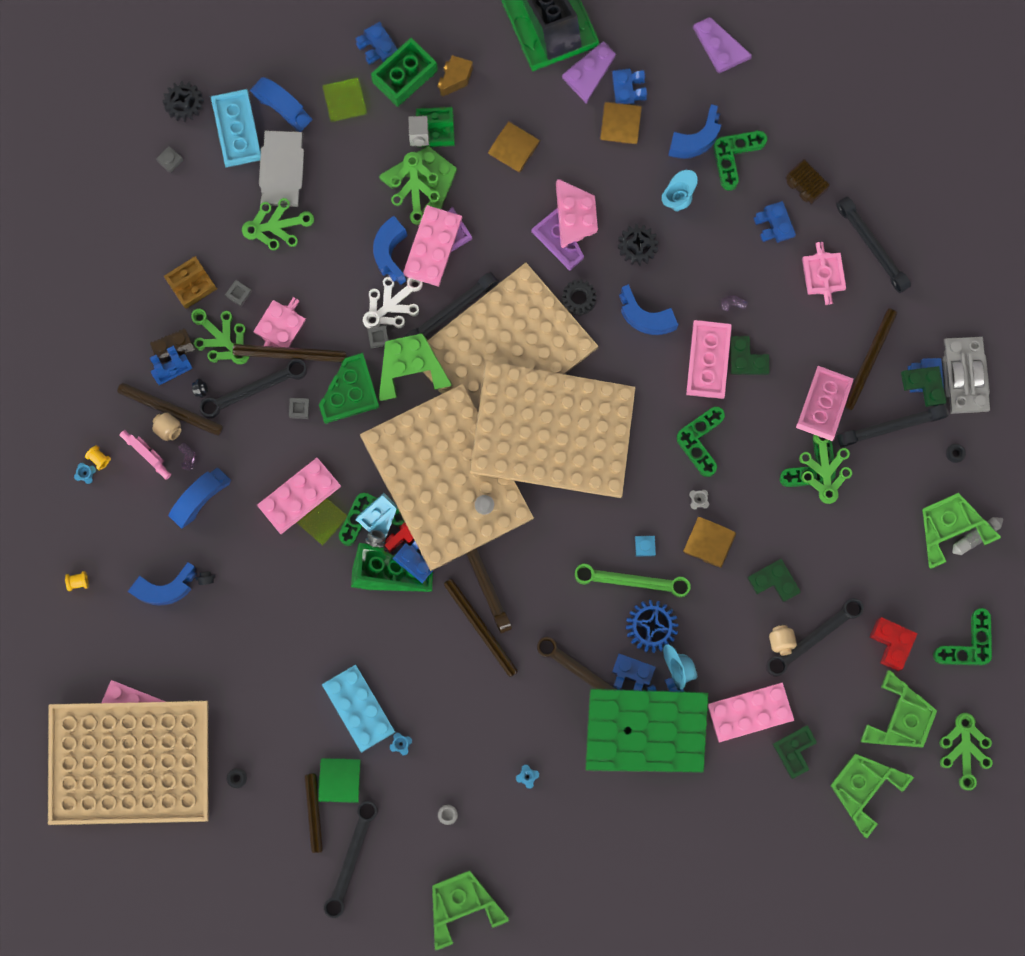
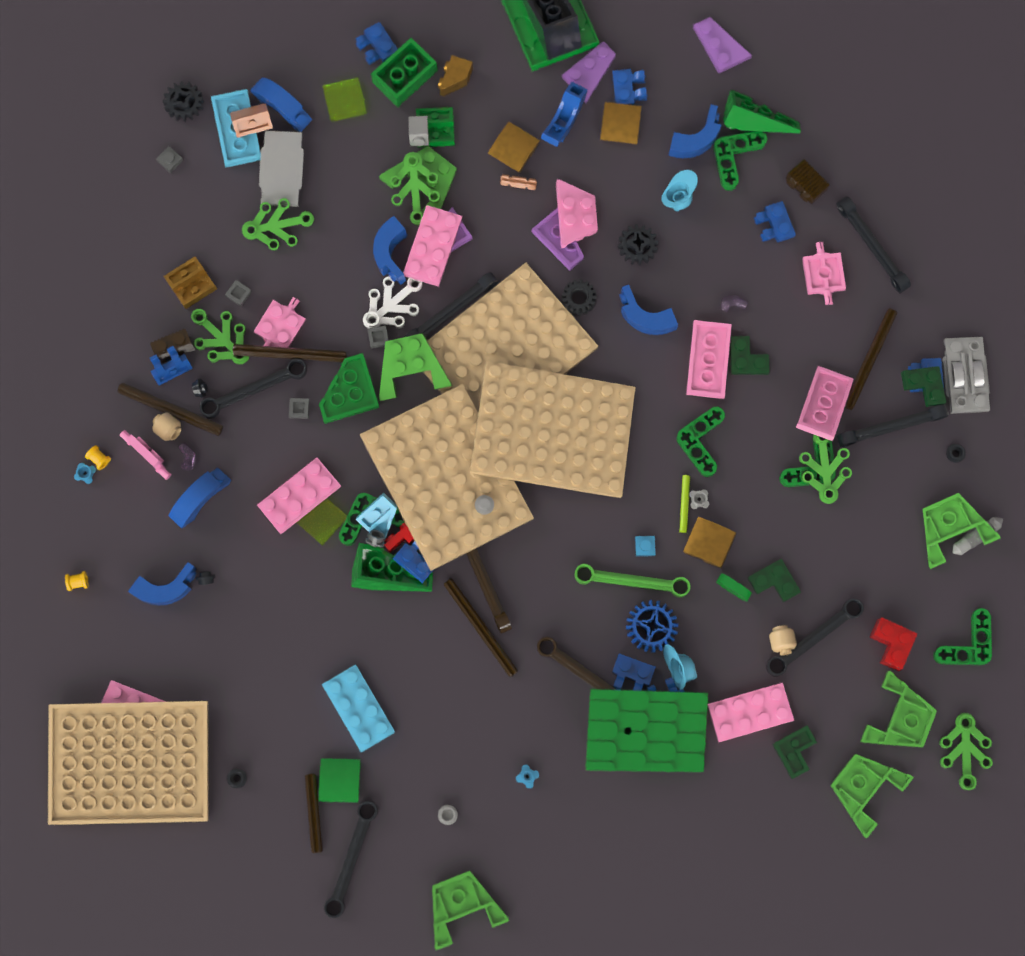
(251, 120): none -> panel
(396, 747): dark azure plate -> none
(518, 182): none -> nougat axle
(565, 115): none -> blue arch
(684, 503): none -> lime bar
(734, 587): none -> green beam
(747, 116): none -> green wedge

